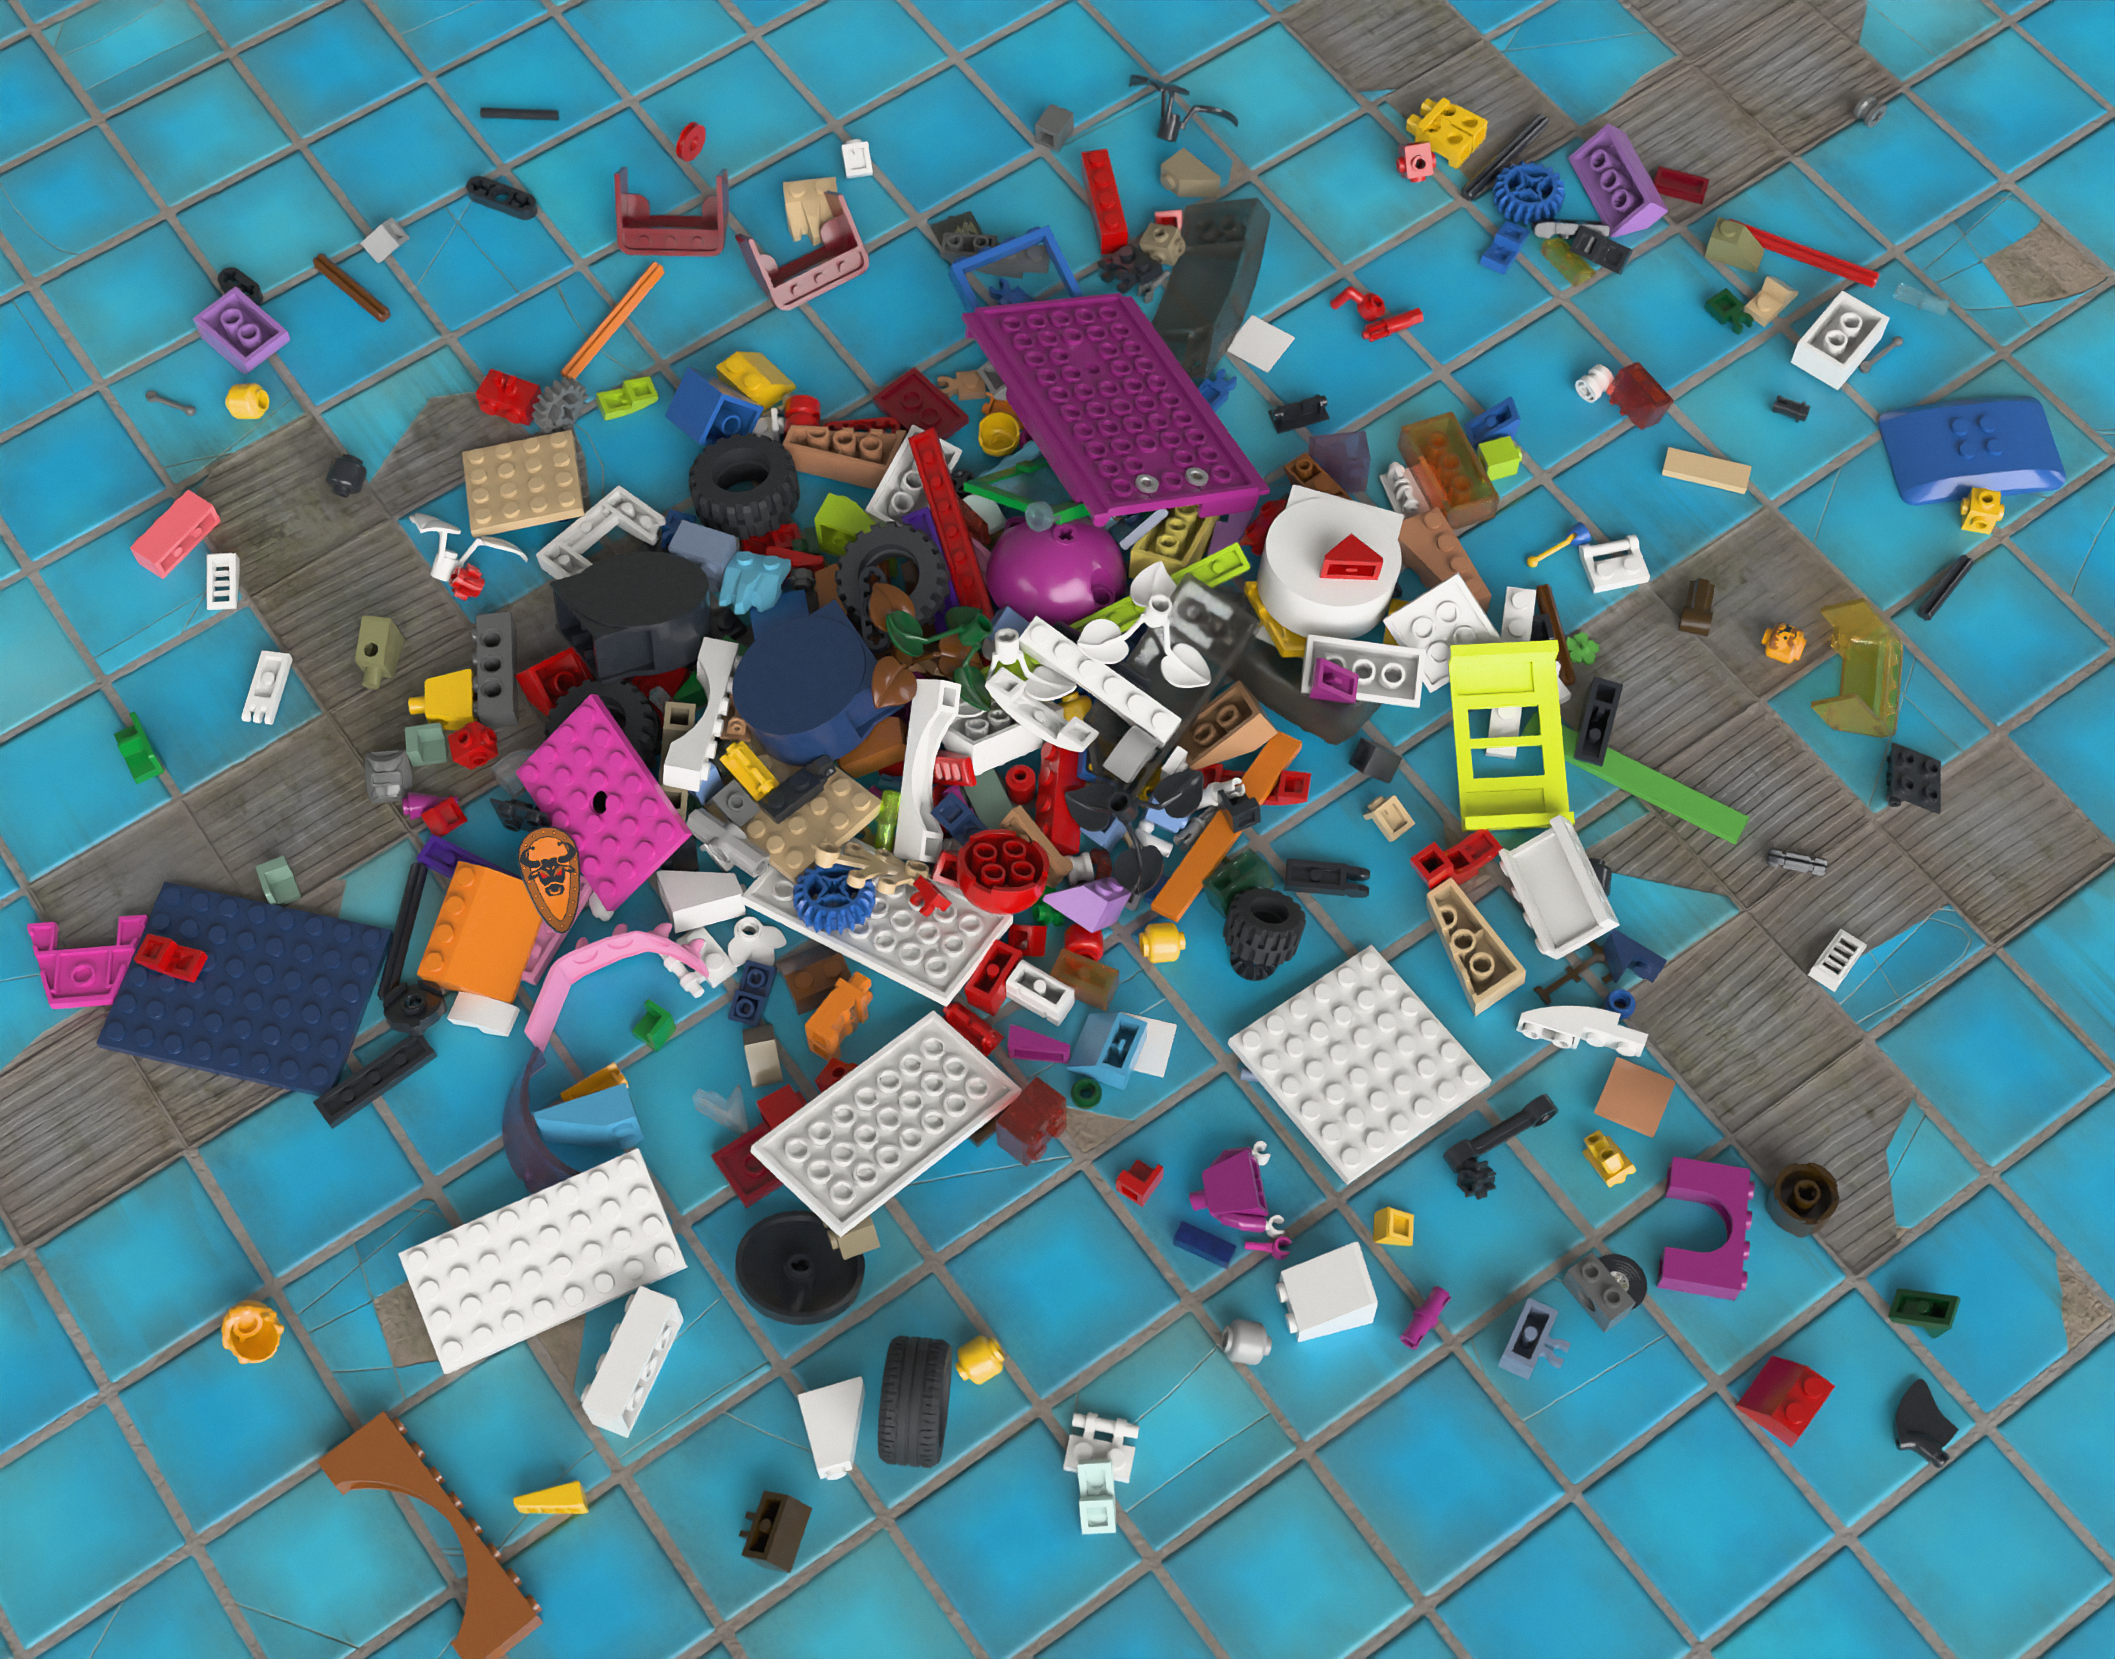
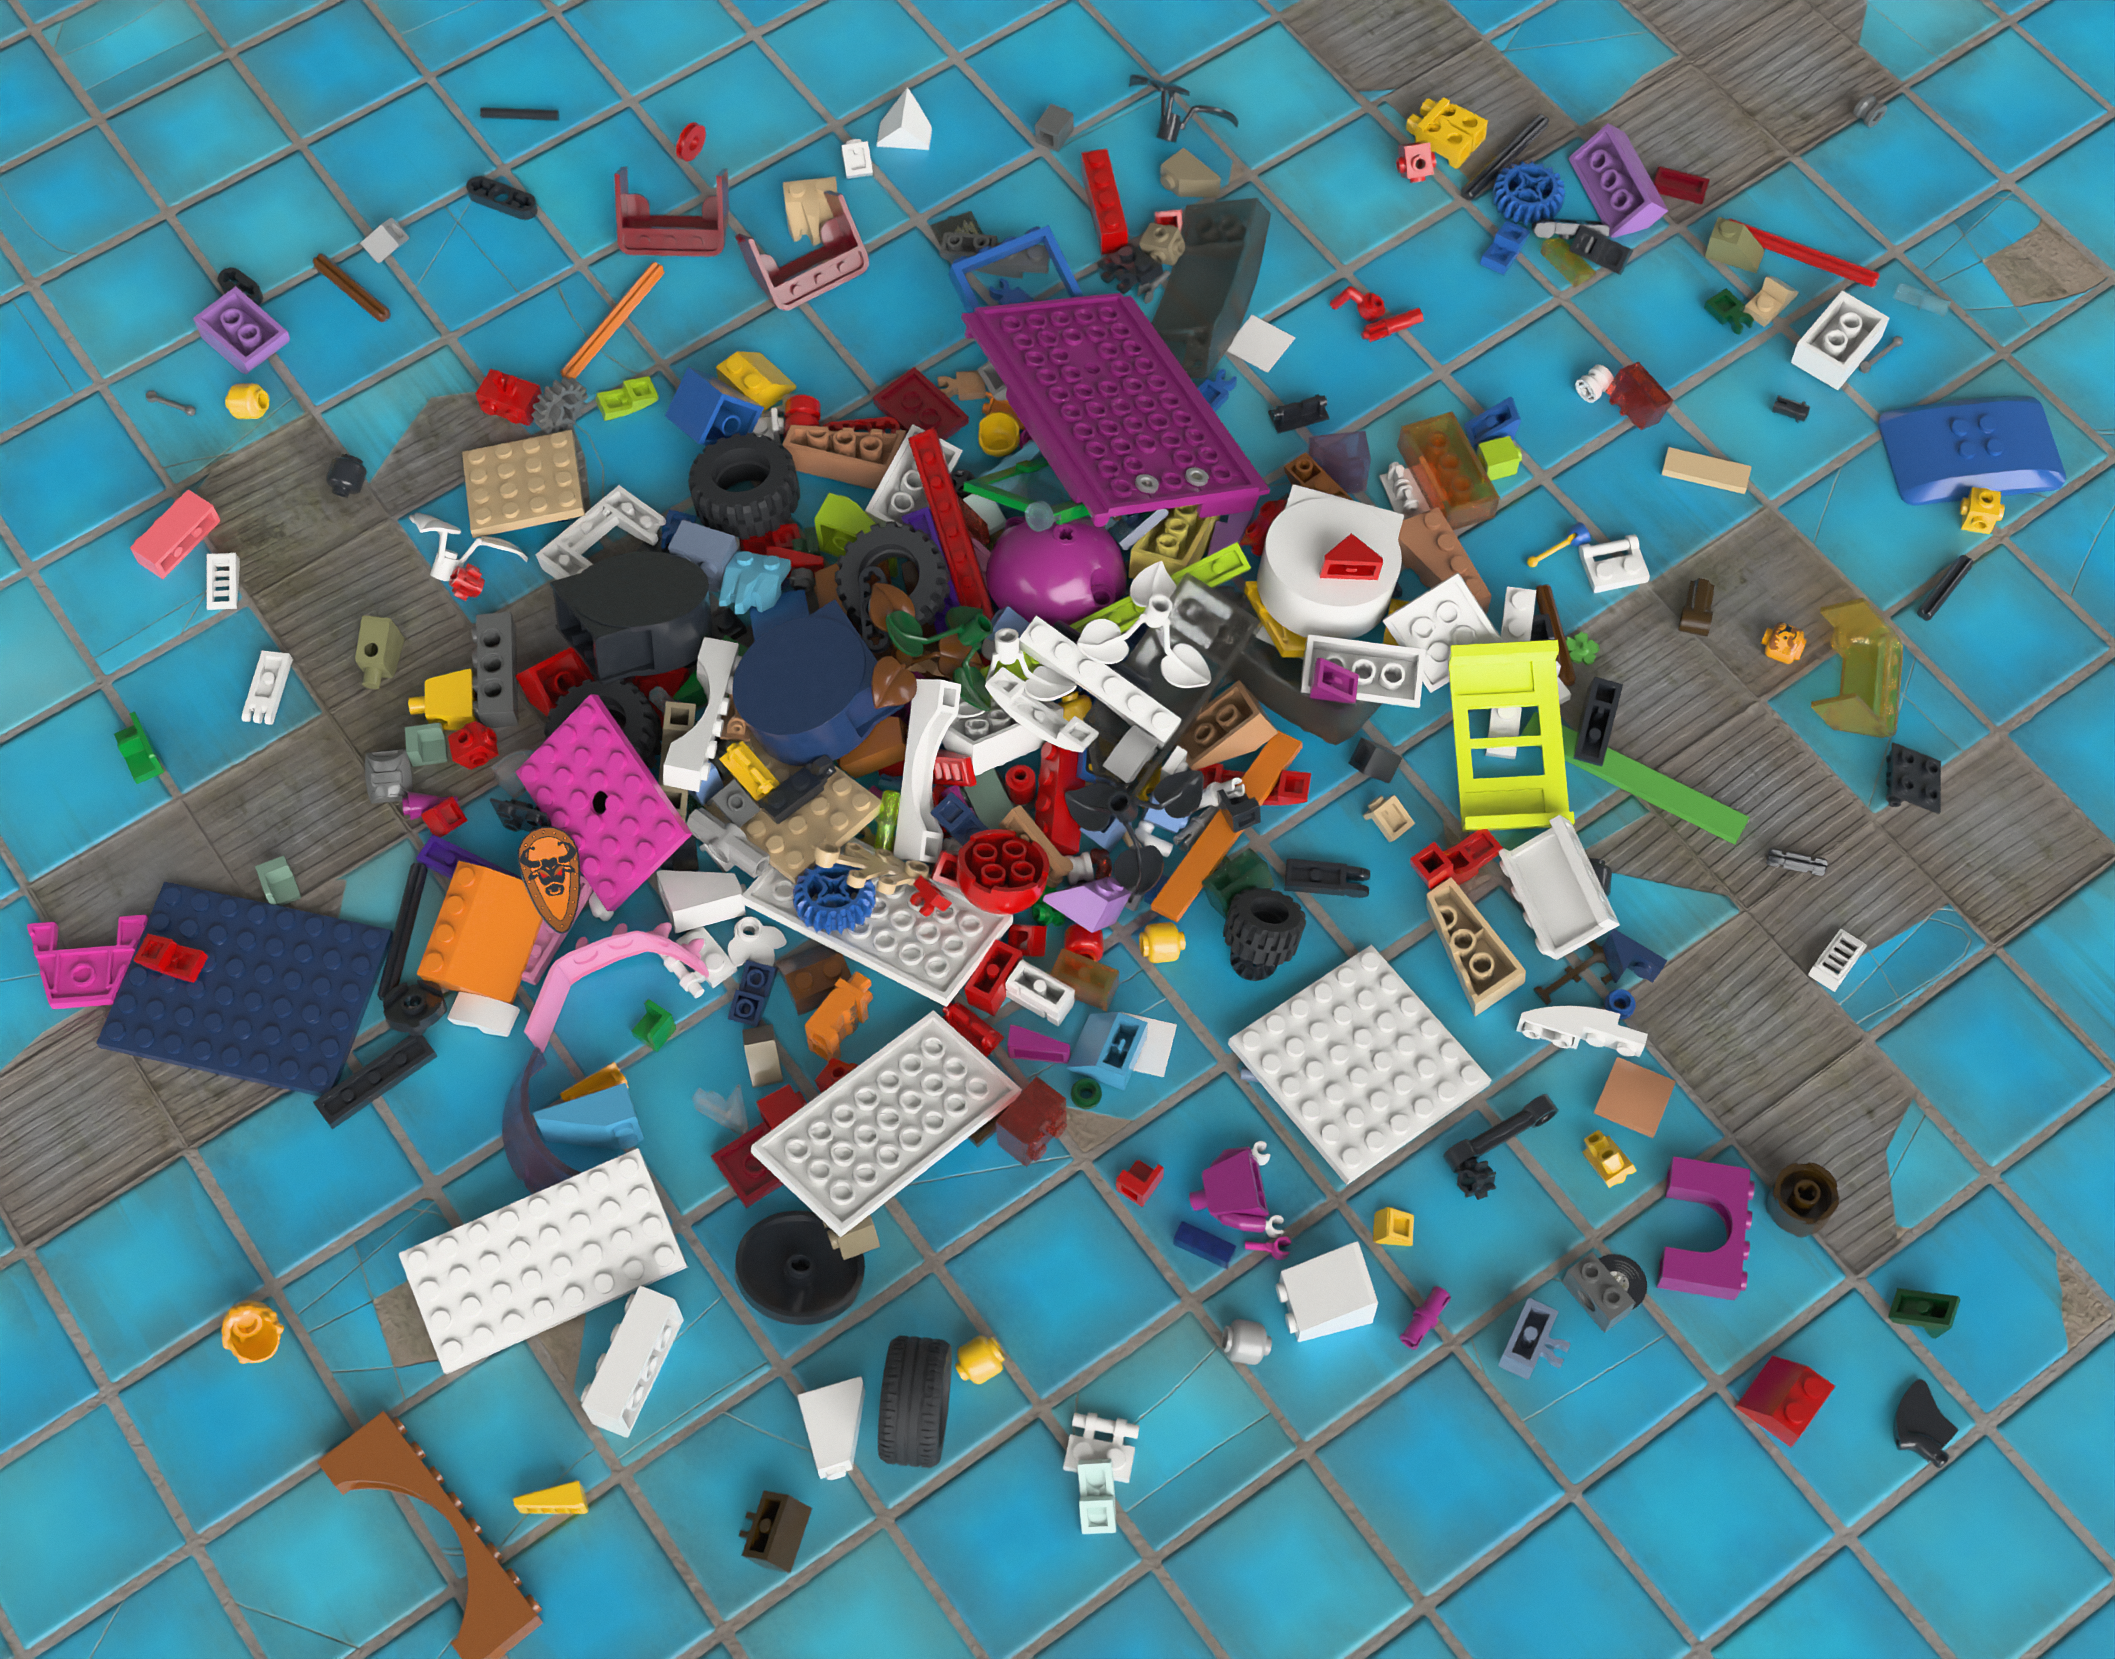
(905, 125): none -> white slope

